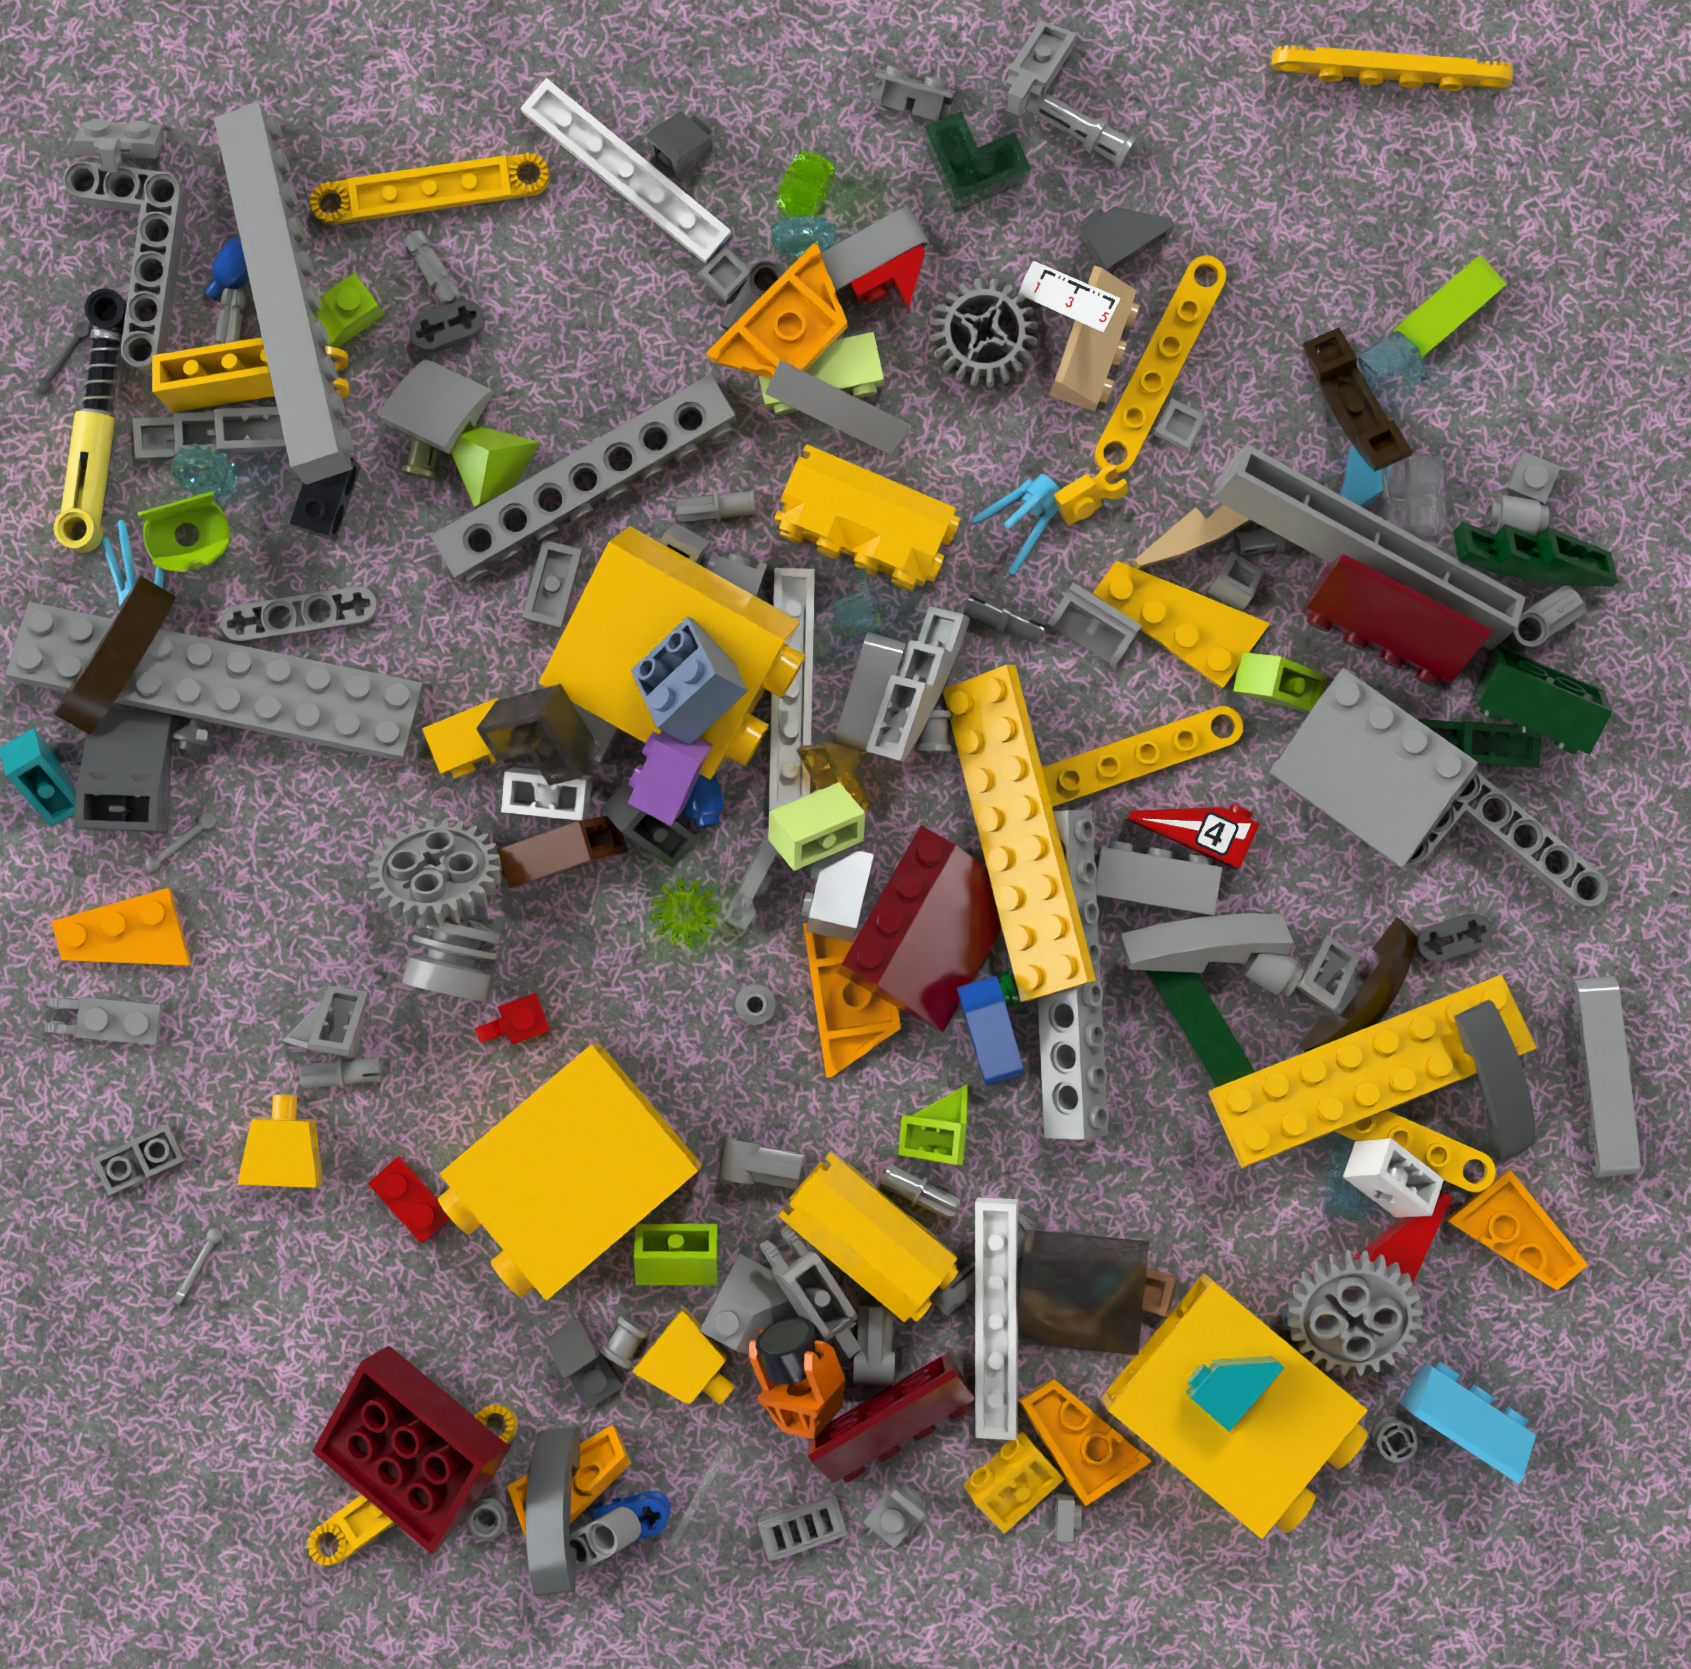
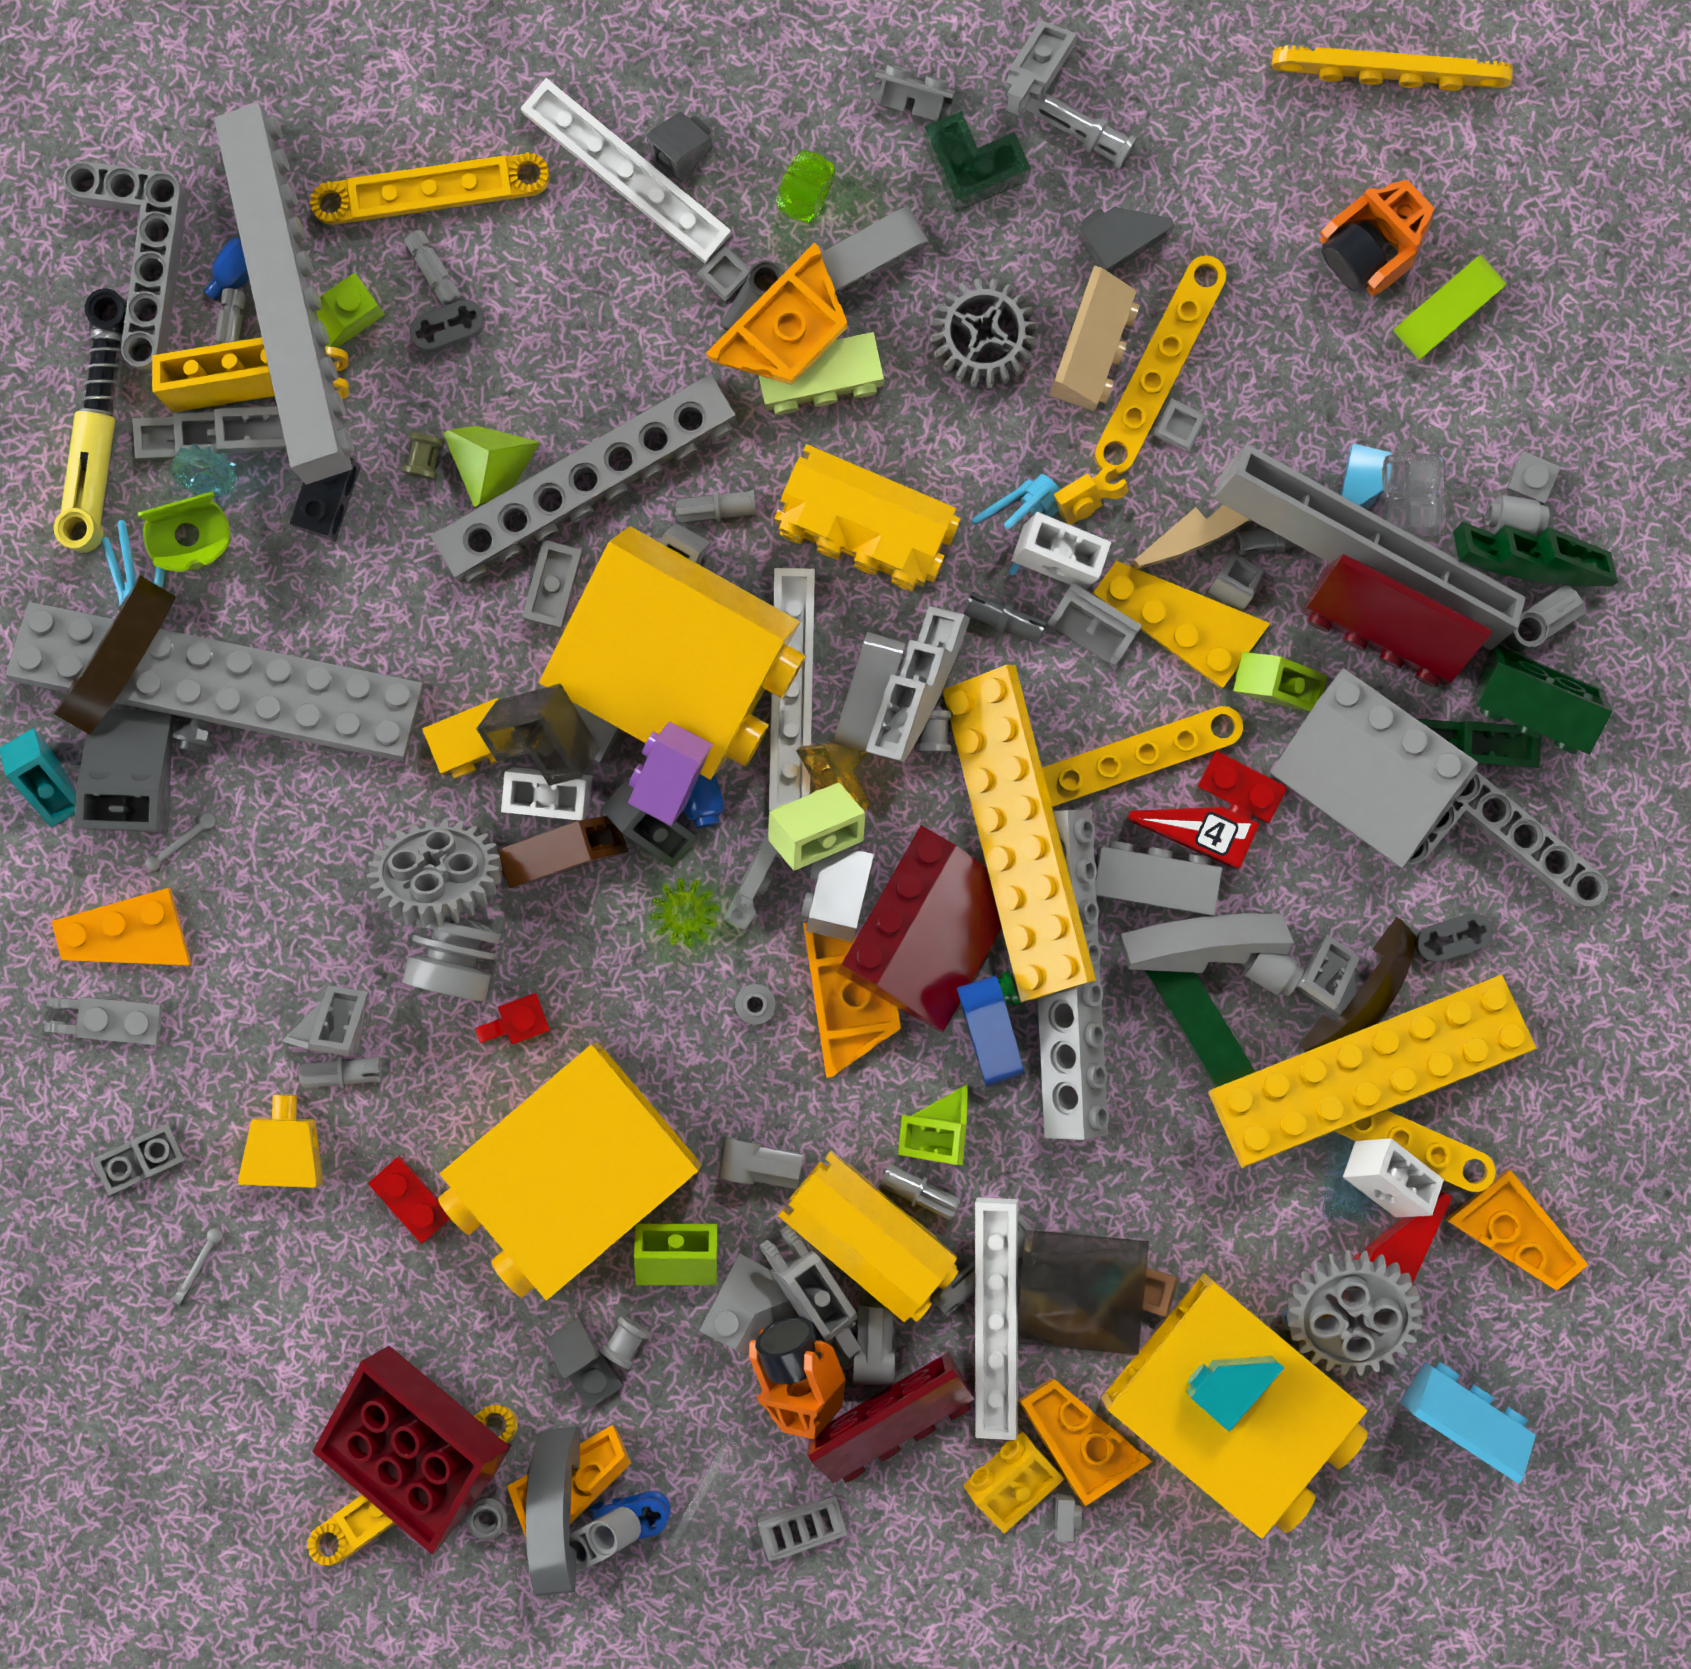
(81, 331): dark grey hinge -> none
(118, 141): light grey hinge -> none
(300, 614): light grey beam -> none
(435, 405): light grey slope -> none
(685, 1362): yellow torso -> none
(688, 682): sand blue slope -> none
(739, 572): light grey brick -> none
(800, 233): clear light blue gear -> none
(836, 408): light grey sticker -> none
(860, 611): clear light blue panel -> none
(896, 1513): light grey bracket -> none
(899, 272): red slope -> none
(1061, 551): none -> white brick
(1069, 296): white sticker -> none
(1241, 786): none -> red plate
(1353, 254): none -> orange piece
(1353, 402): dark brown slope -> none
(1386, 1435): light grey wheel -> none
(1392, 356): clear light blue panel -> none
(1501, 1078): dark grey slope -> none
(1607, 1076): light grey beam -> none

